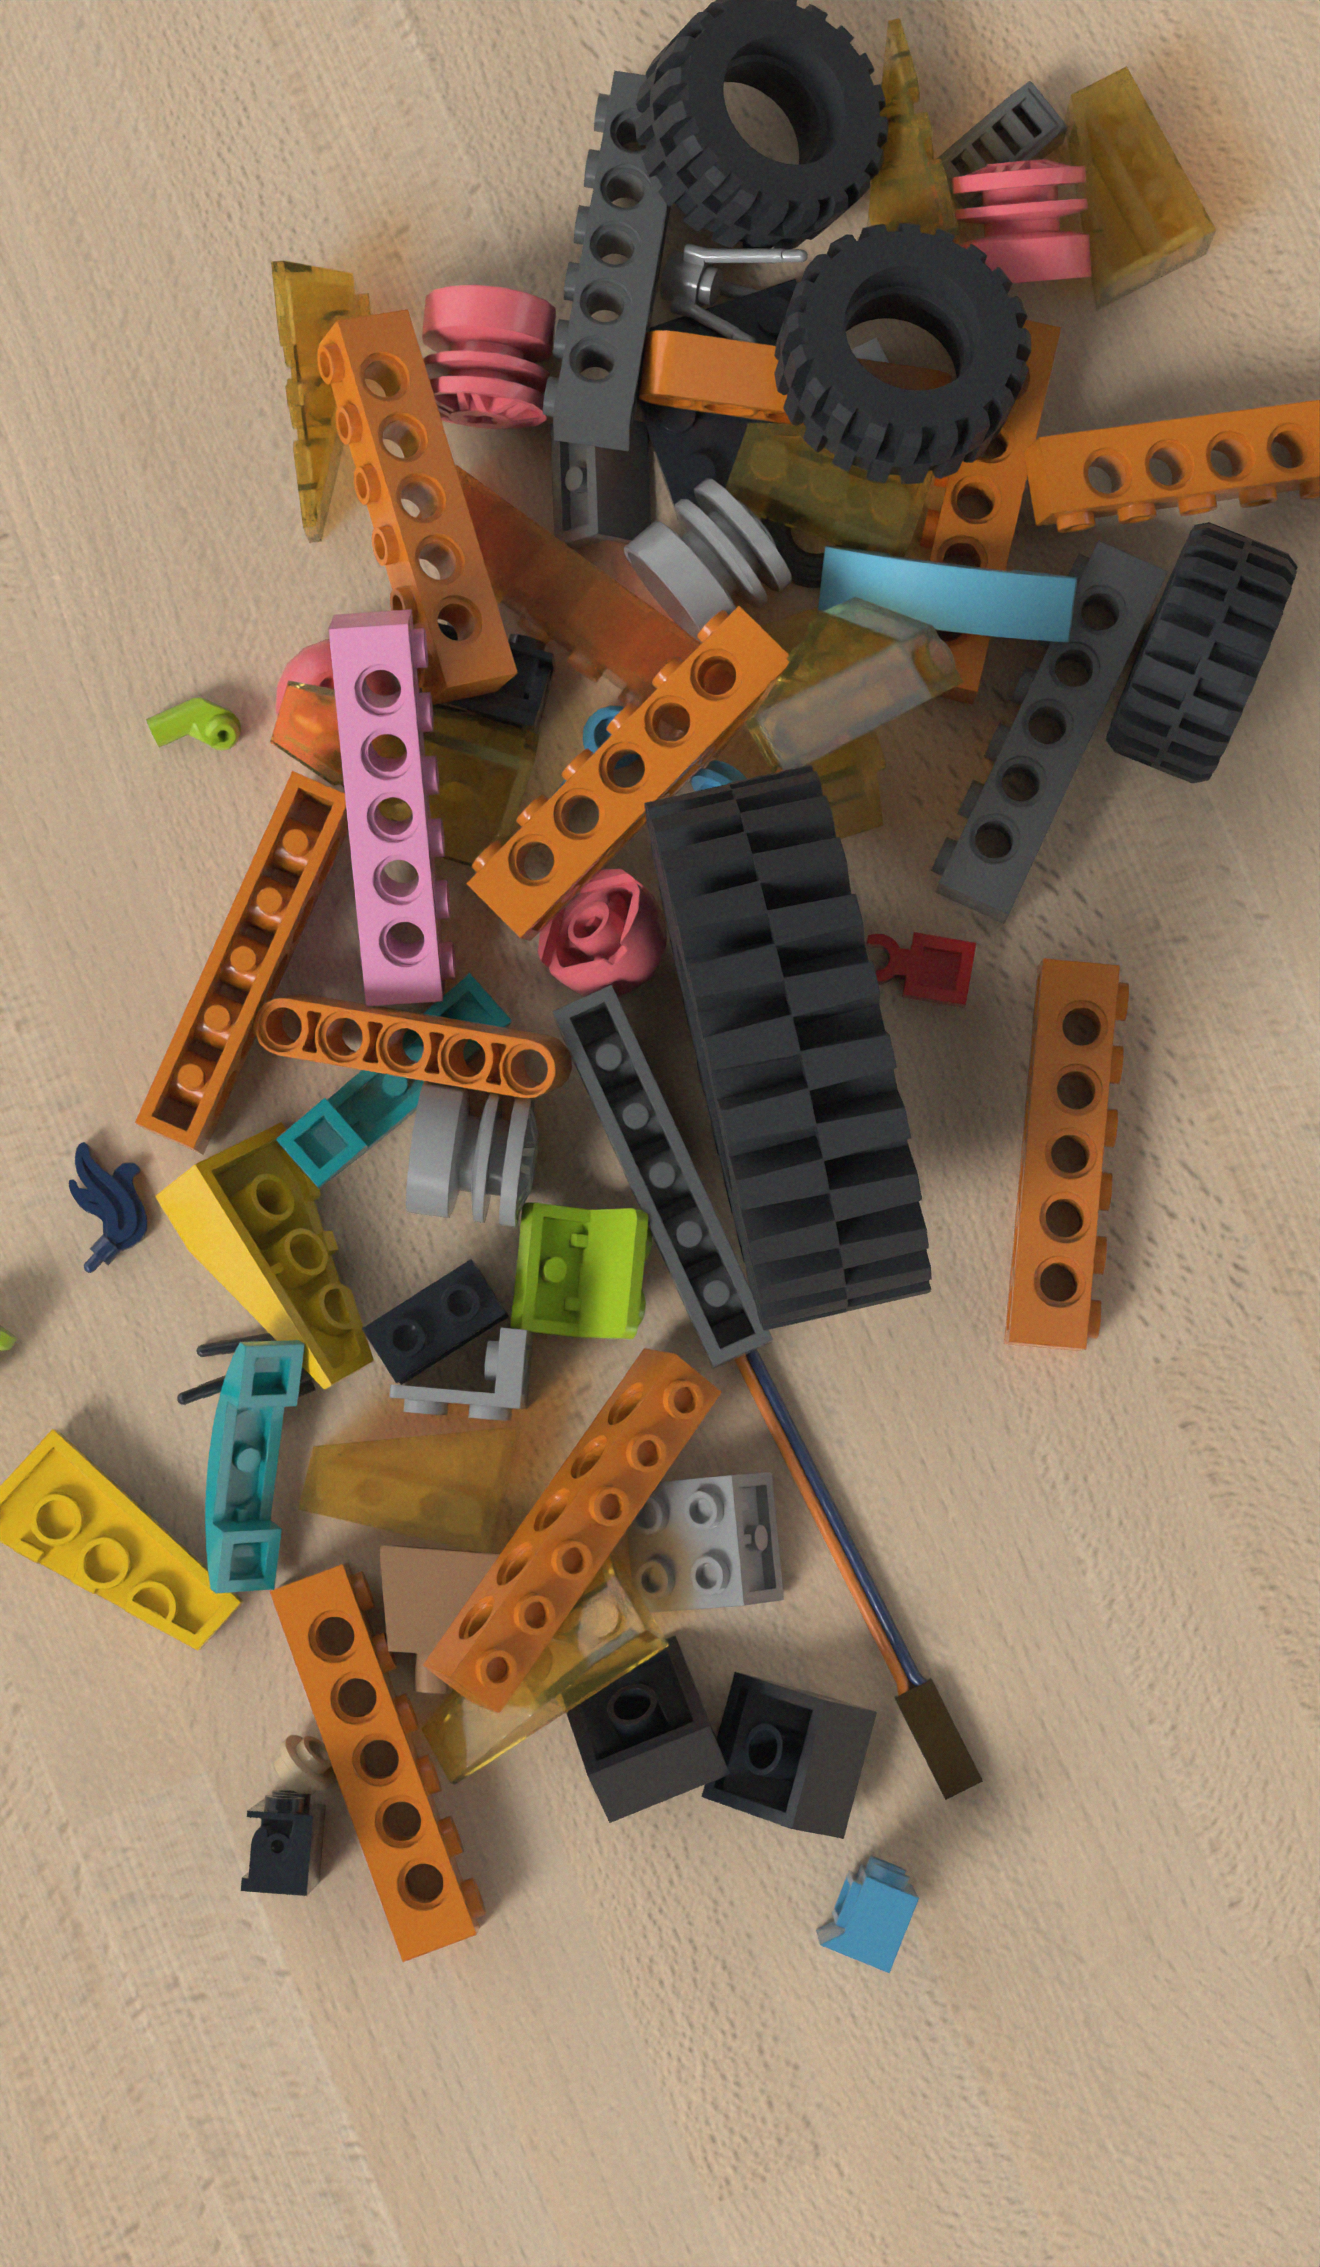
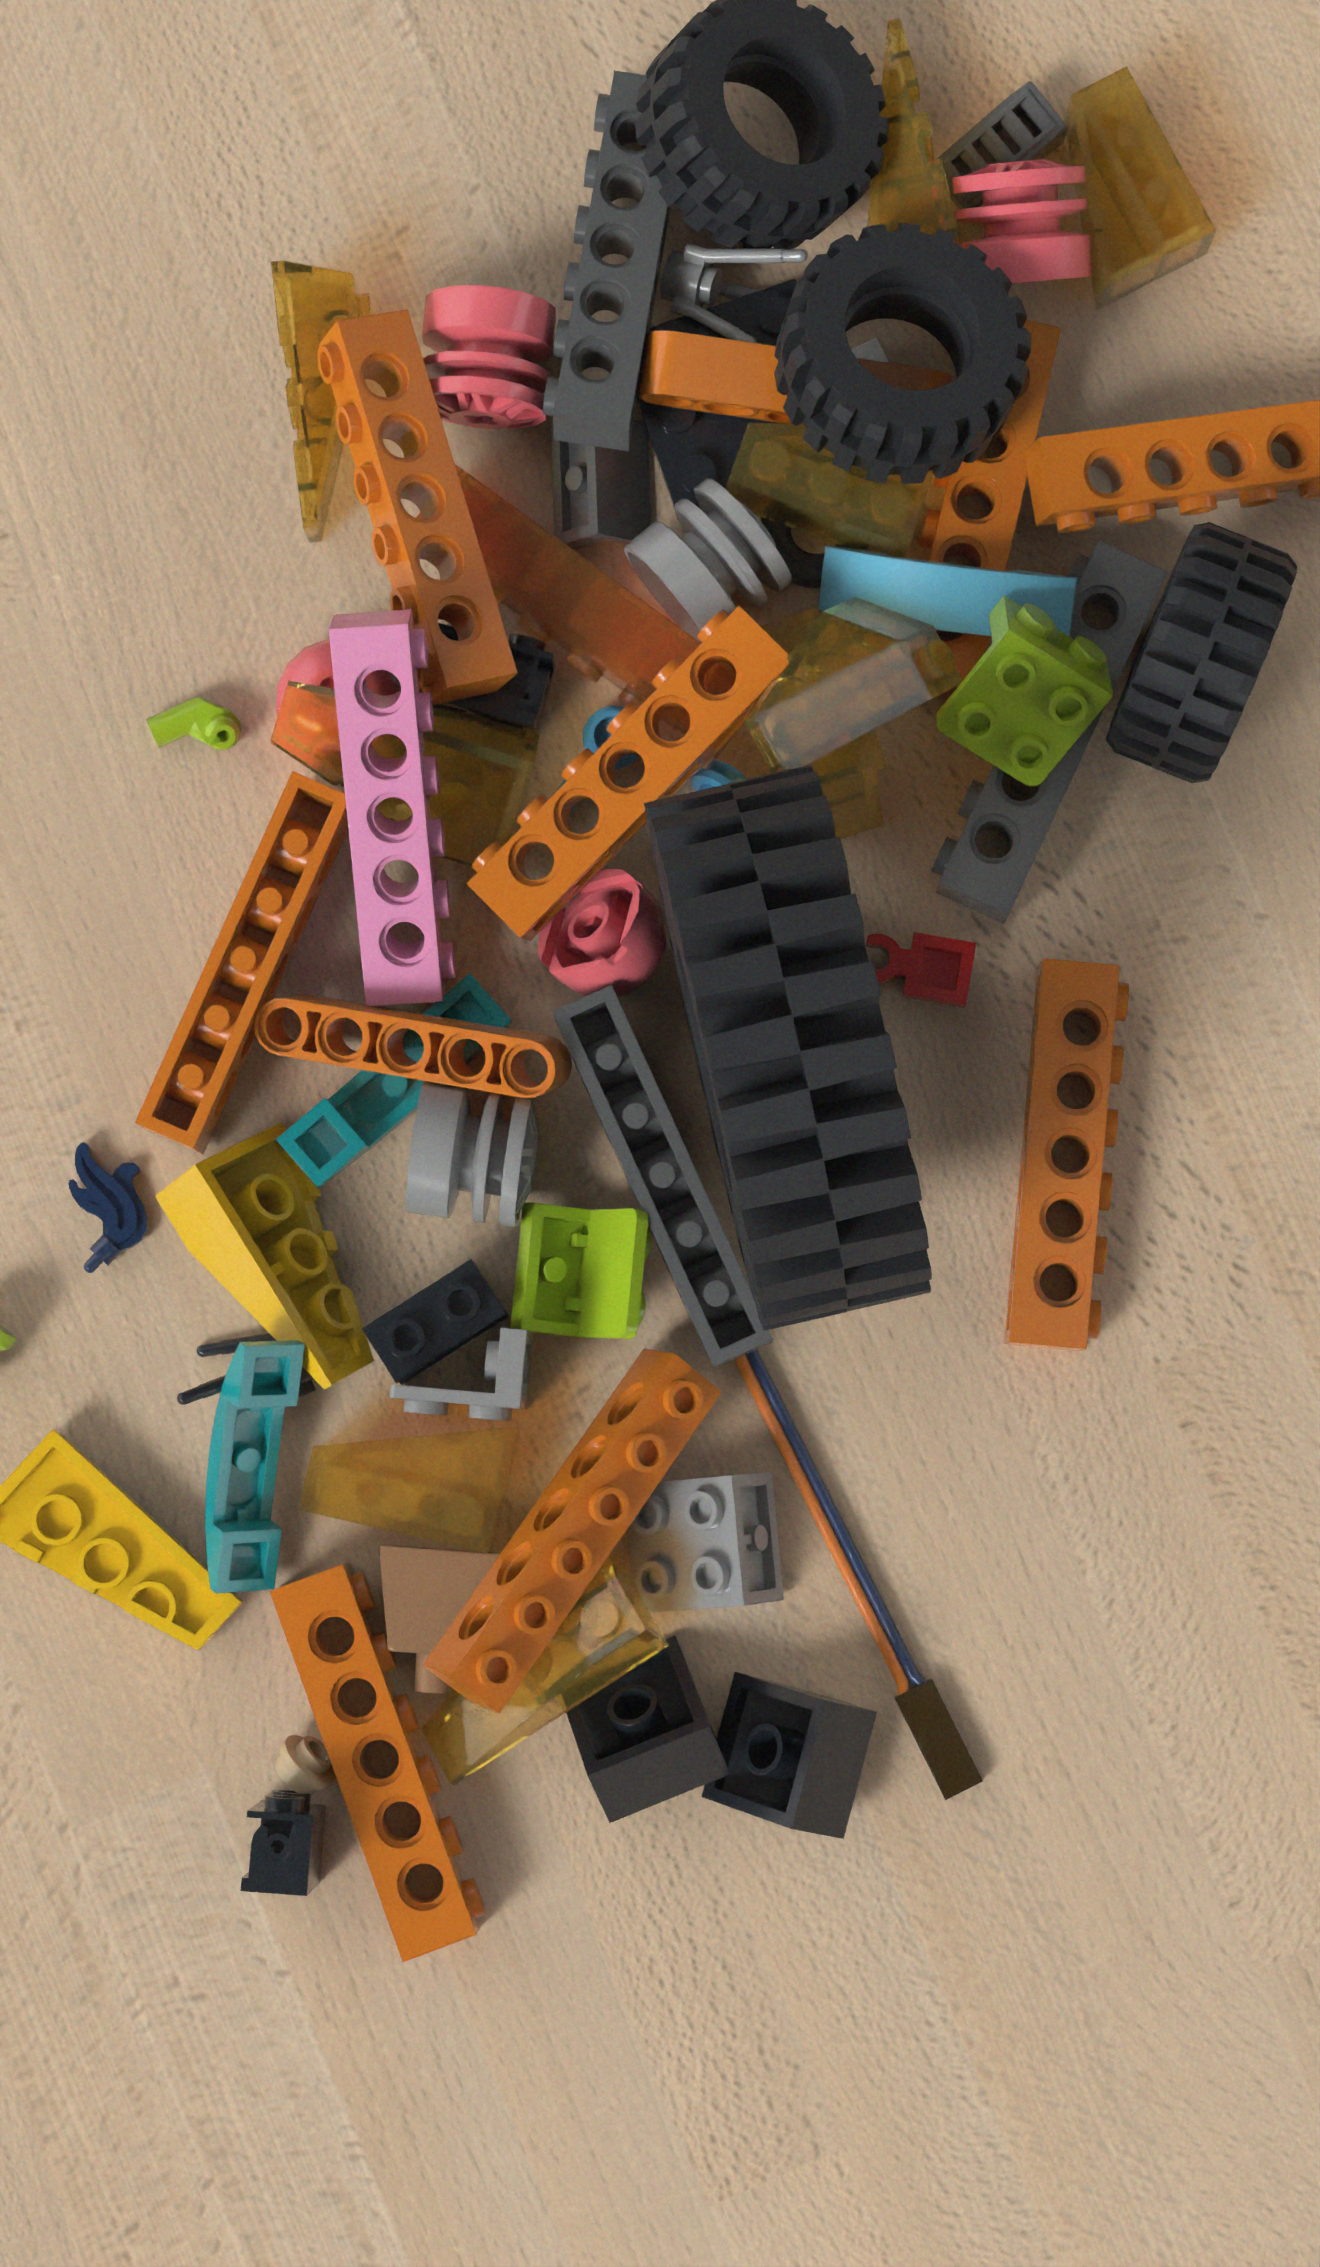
(871, 1914): dark azure window -> none
(1027, 694): none -> lime bracket

